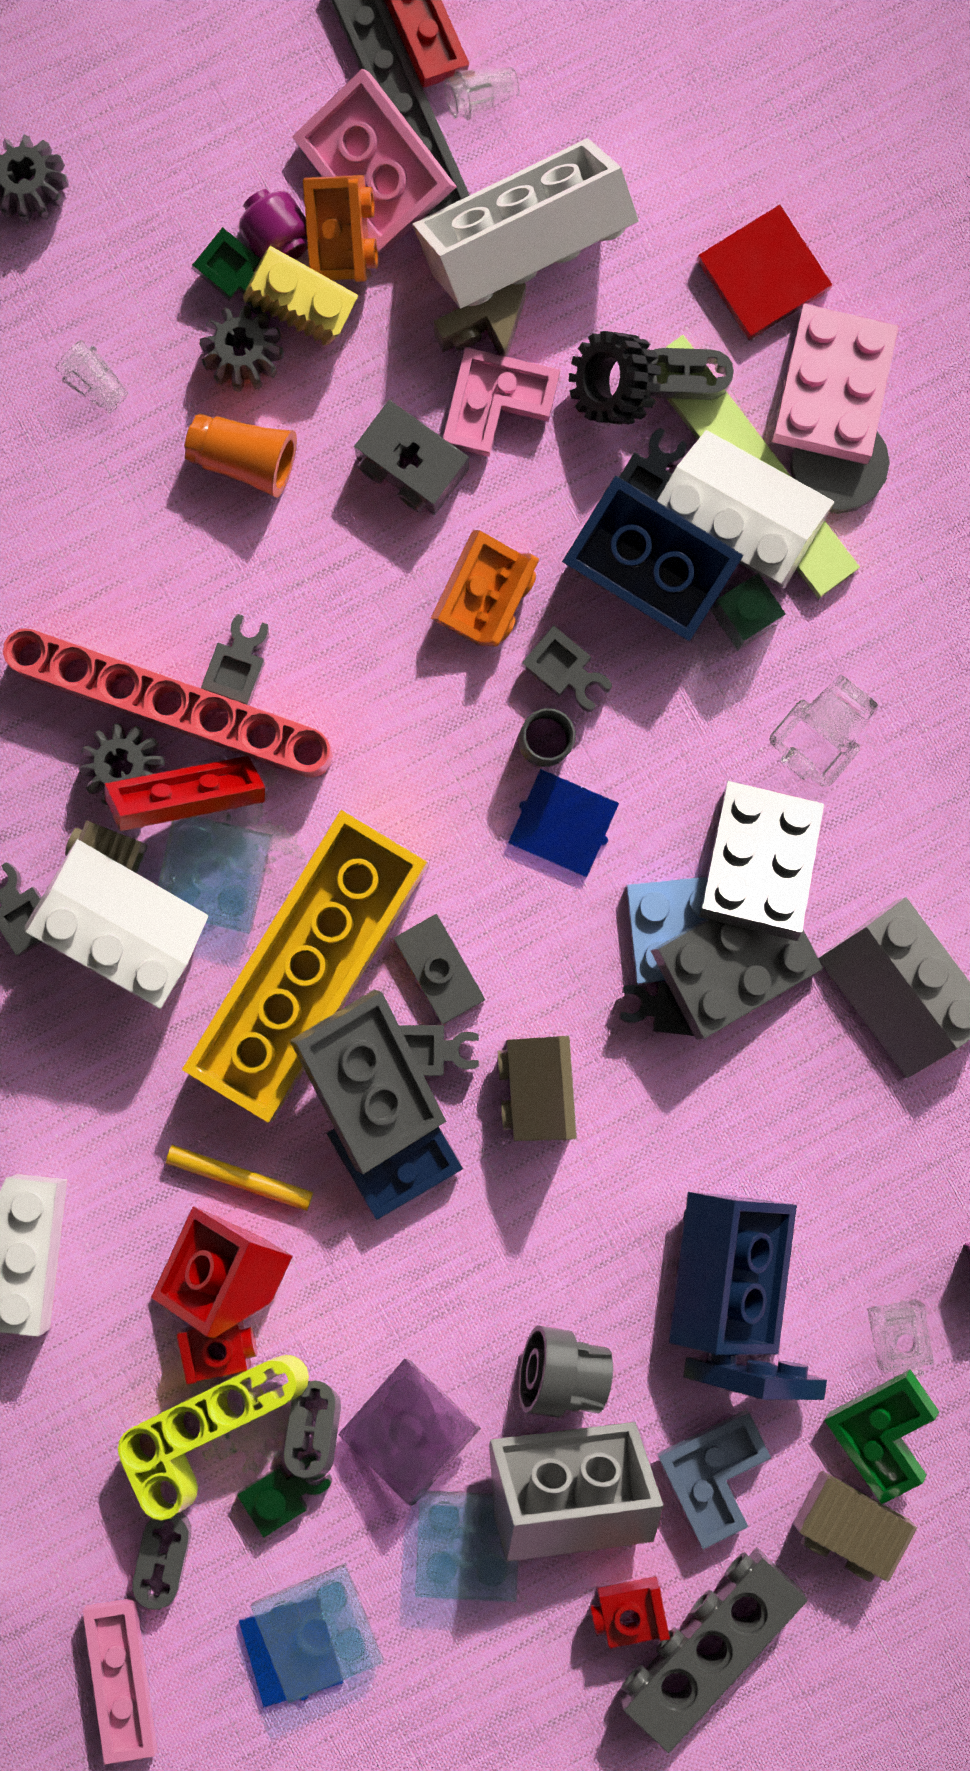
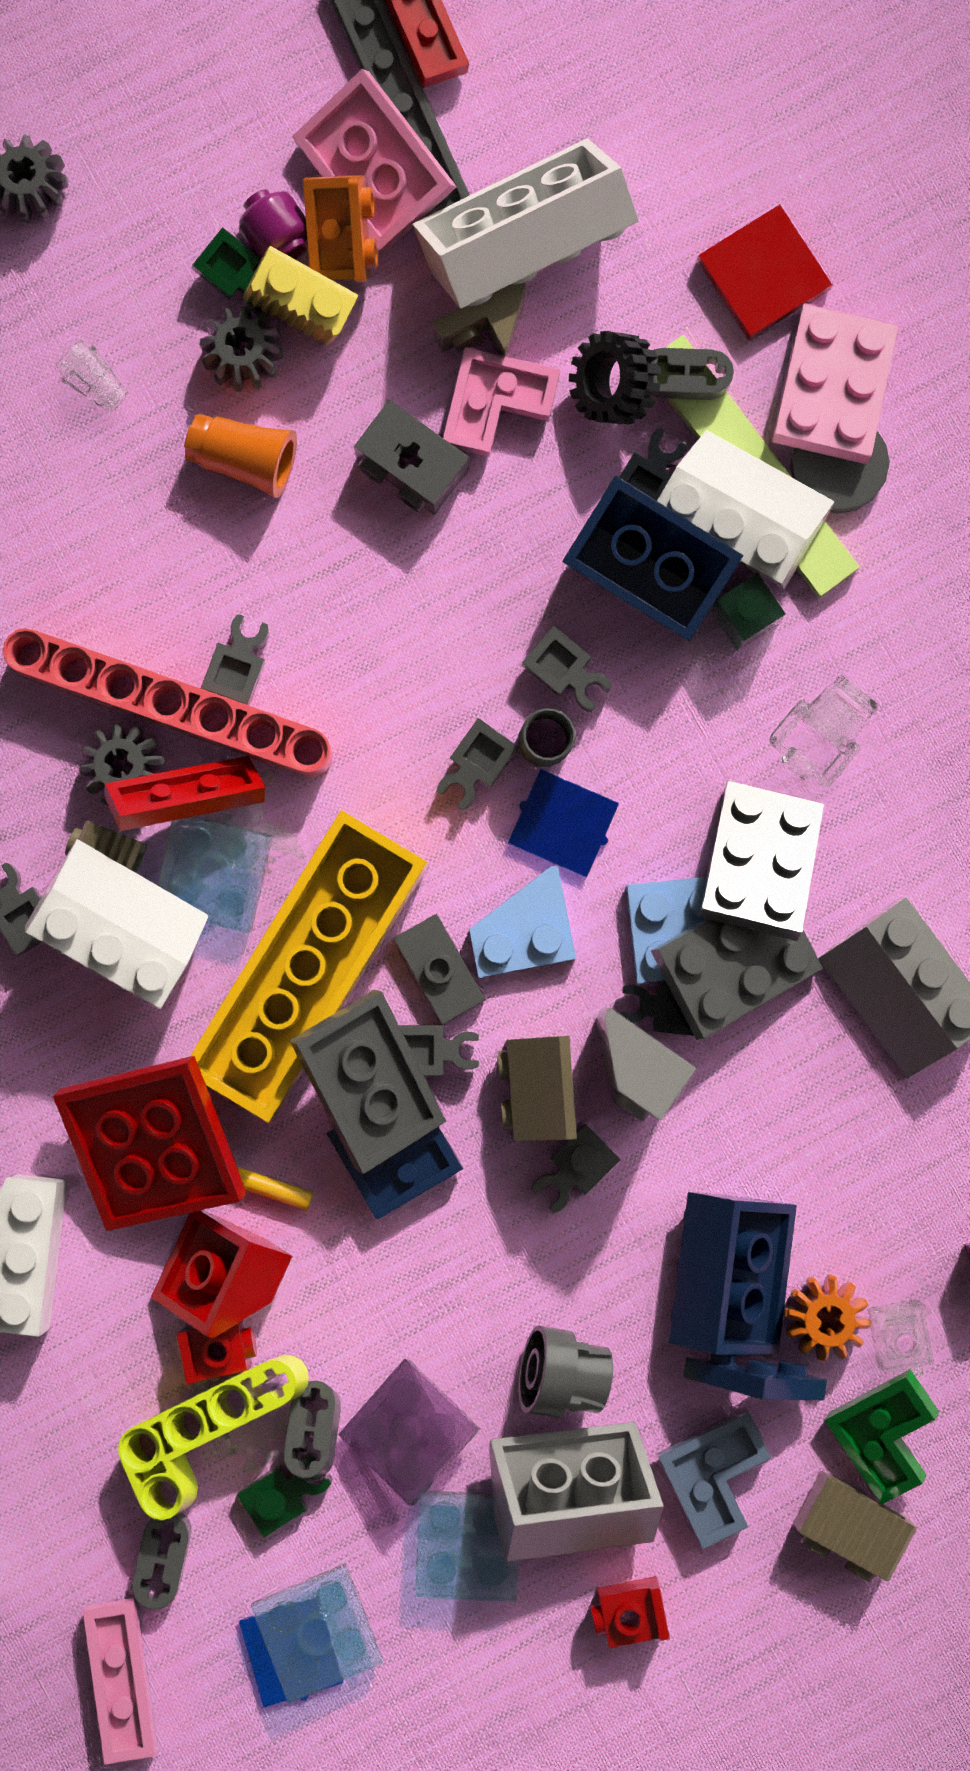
(150, 1144): none -> red plate
(479, 90): clear cone -> none
(482, 757): none -> dark grey plate
(485, 590): orange bracket -> none
(525, 929): none -> light blue wing
(580, 1163): none -> dark grey plate
(640, 1067): none -> light grey slope
(672, 1715): dark grey brick -> none
(809, 1322): none -> orange gear

